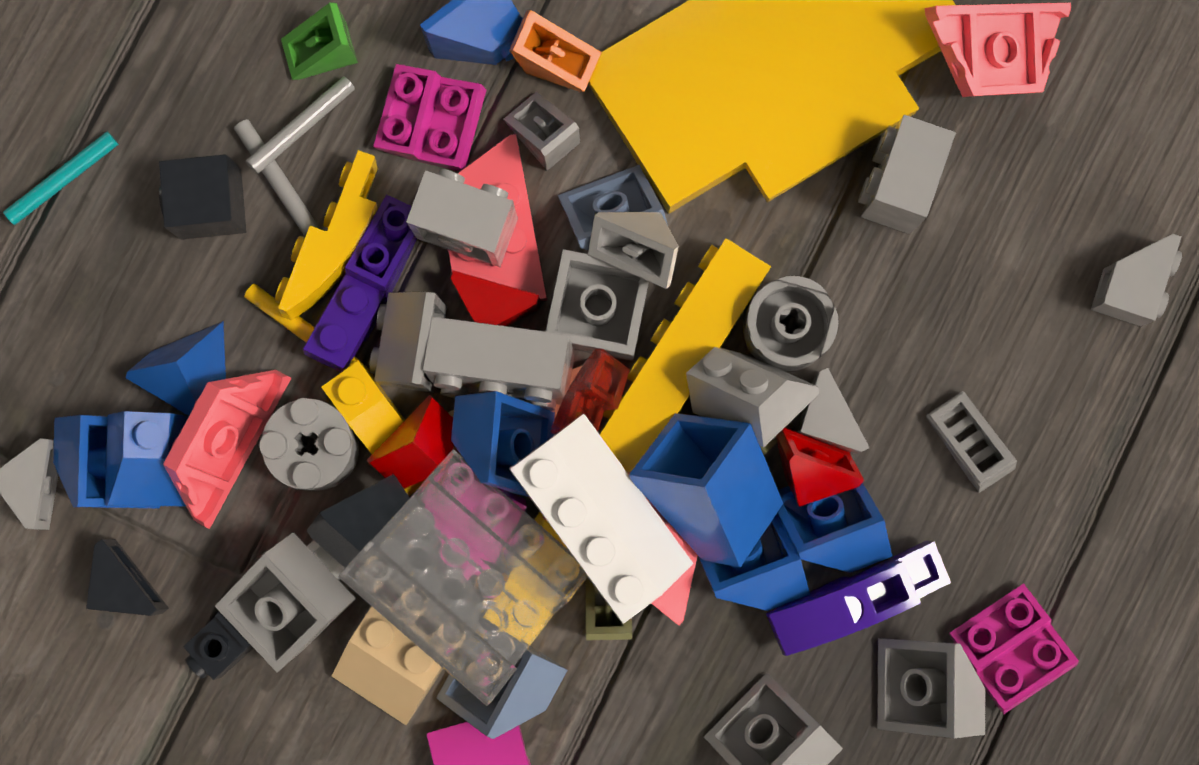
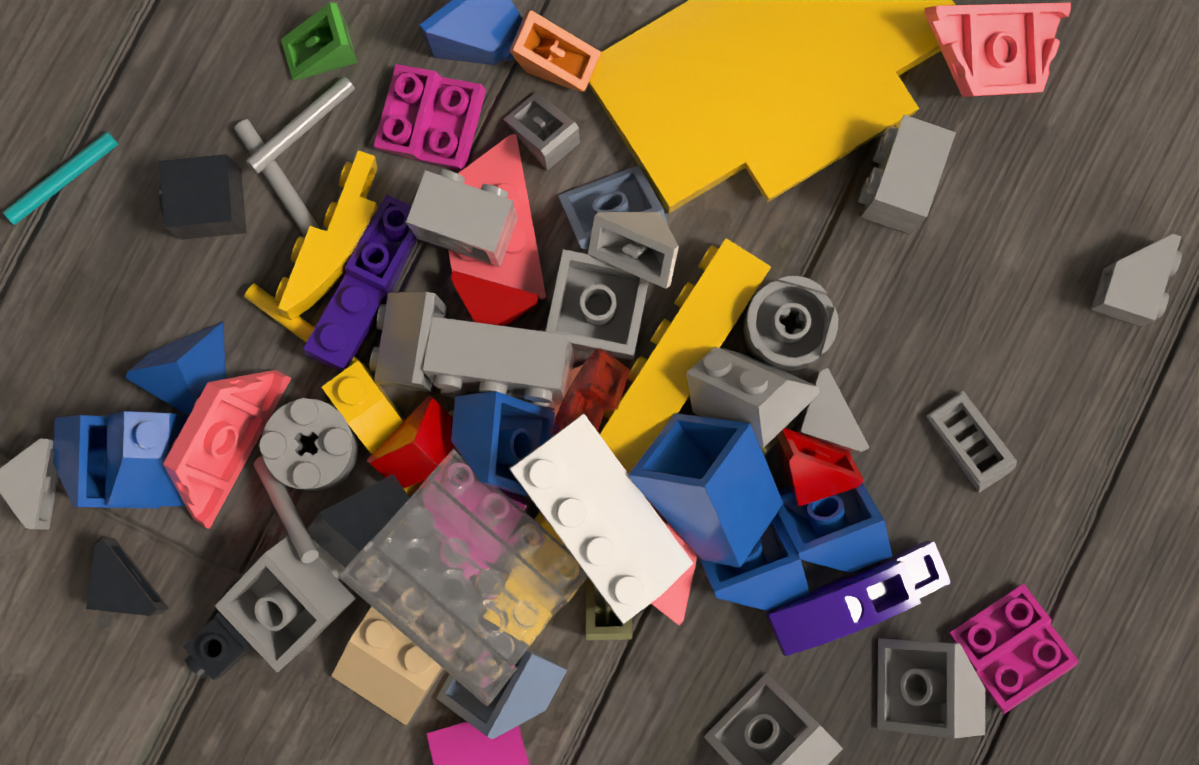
(287, 513): none -> light grey bar

